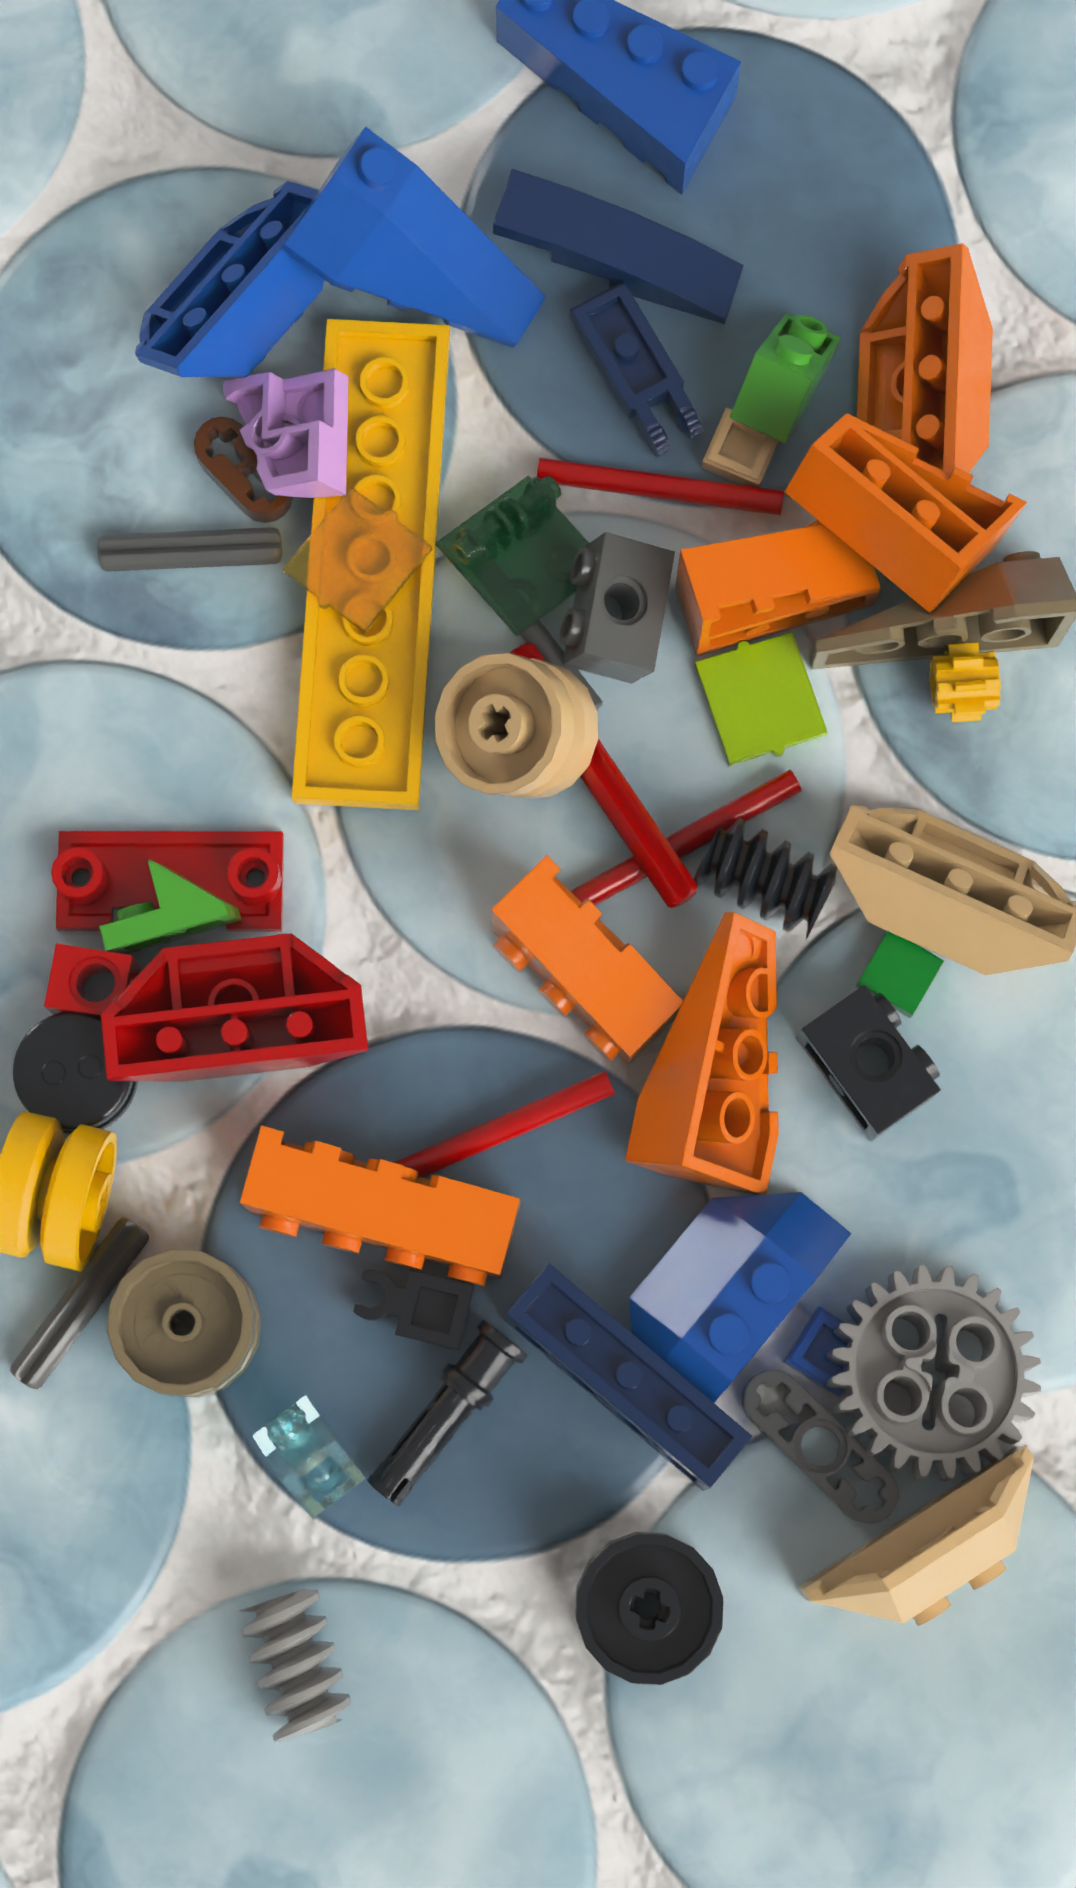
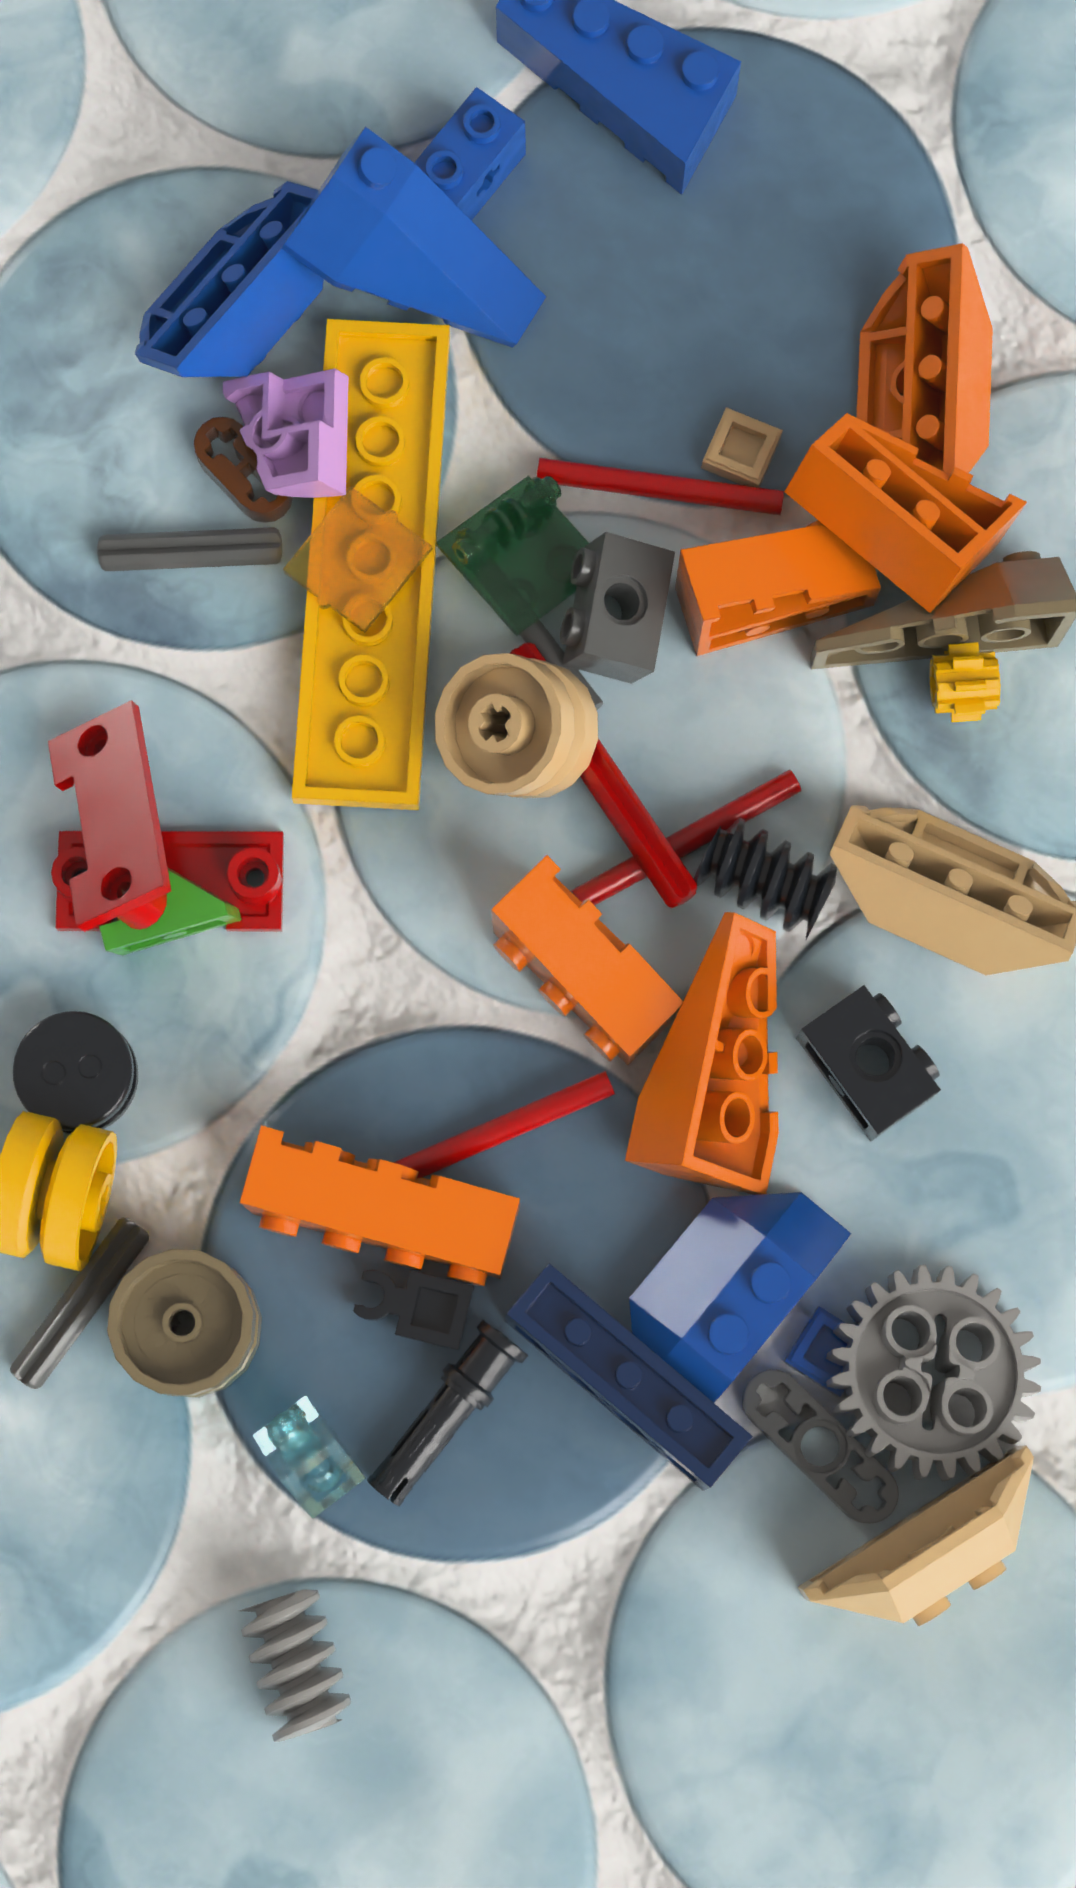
(73, 968): red brick -> none
(117, 819): none -> brick
(232, 1012): red wedge -> none
(475, 151): none -> blue brick
(618, 246): dark blue slope -> none
(634, 363): dark blue hinge -> none
(655, 1647): black wheel -> none
(760, 698): lime piece -> none
(785, 376): bright green slope -> none
(900, 973): green tile -> none

